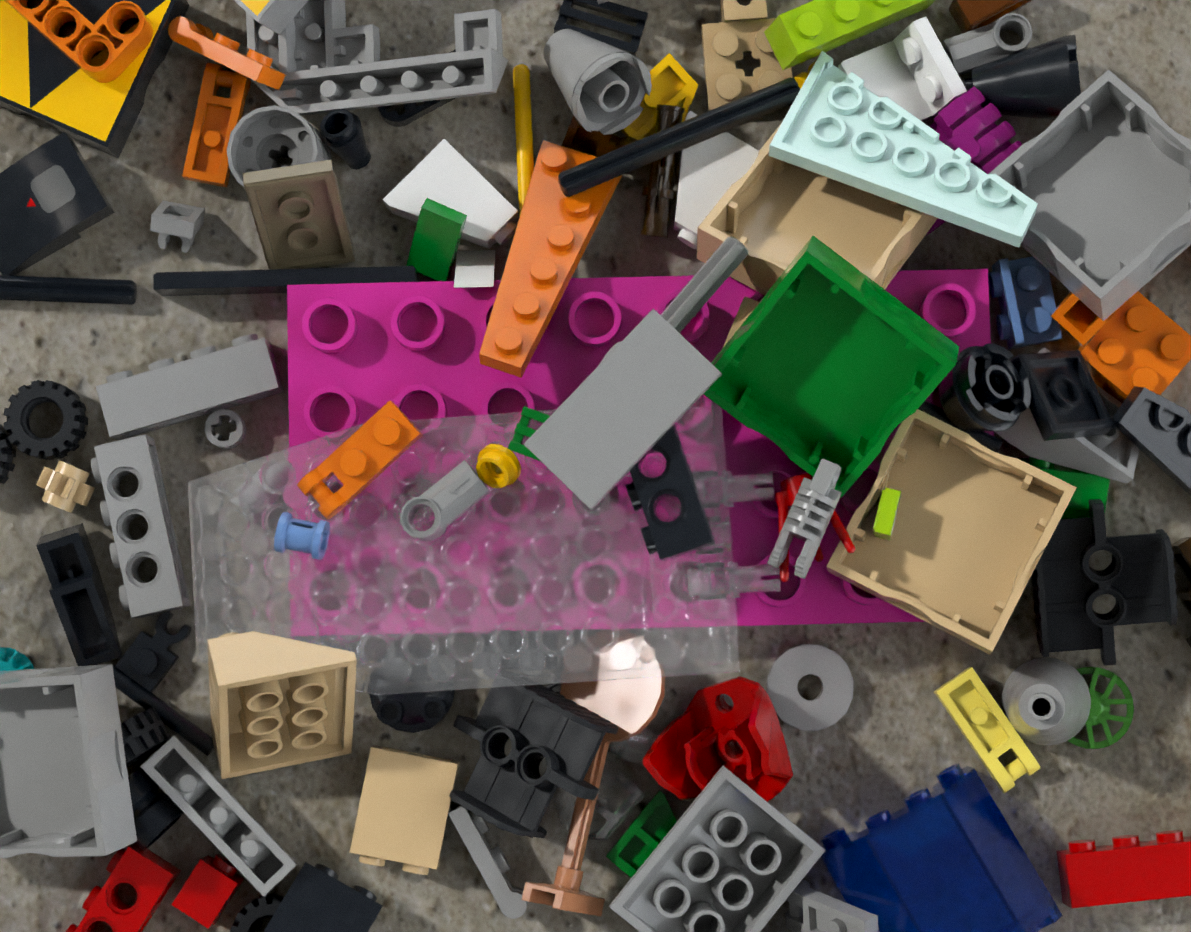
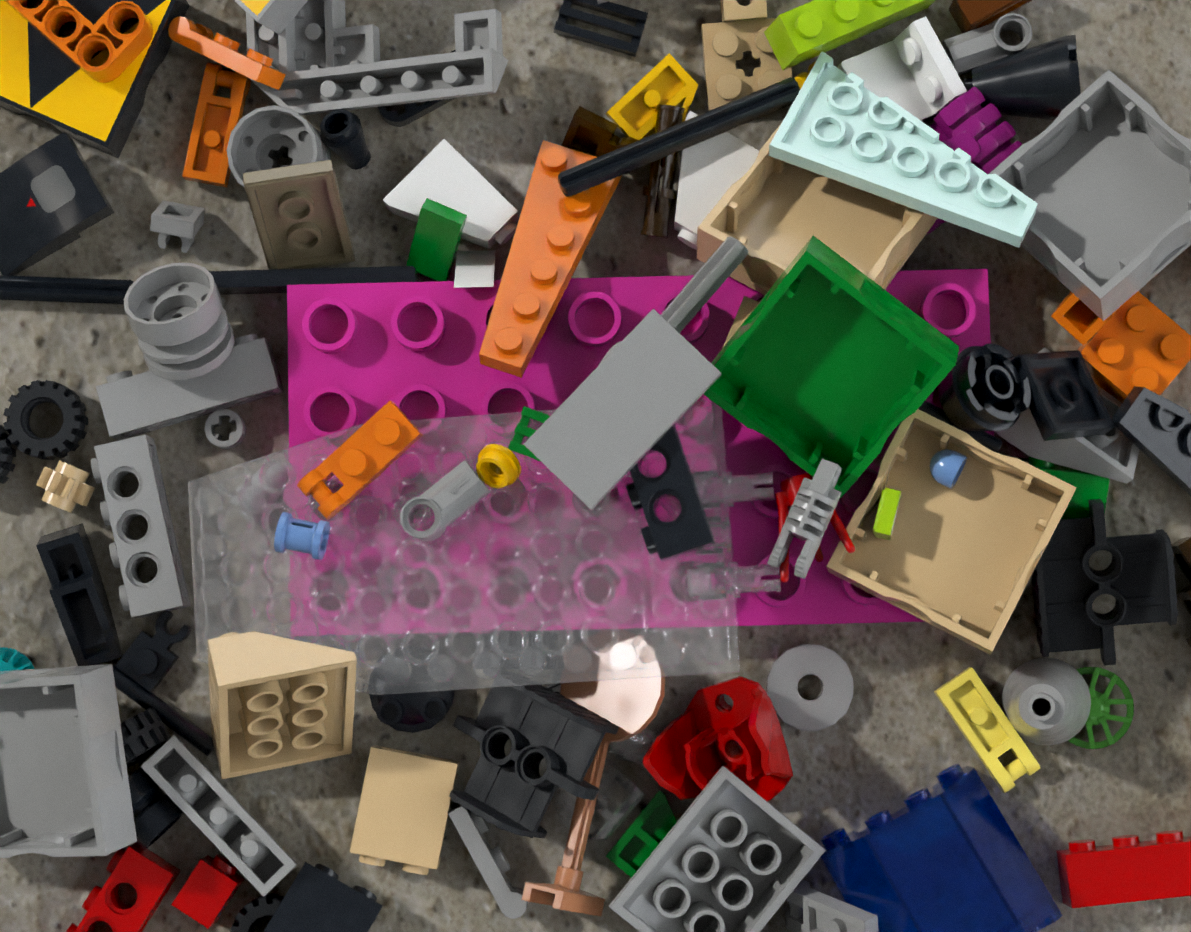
(179, 321): none -> light grey wheel
(523, 130): yellow piece -> none
(597, 80): light grey cone -> none
(947, 467): none -> medium blue hinge
(1024, 302): medium blue bracket -> none

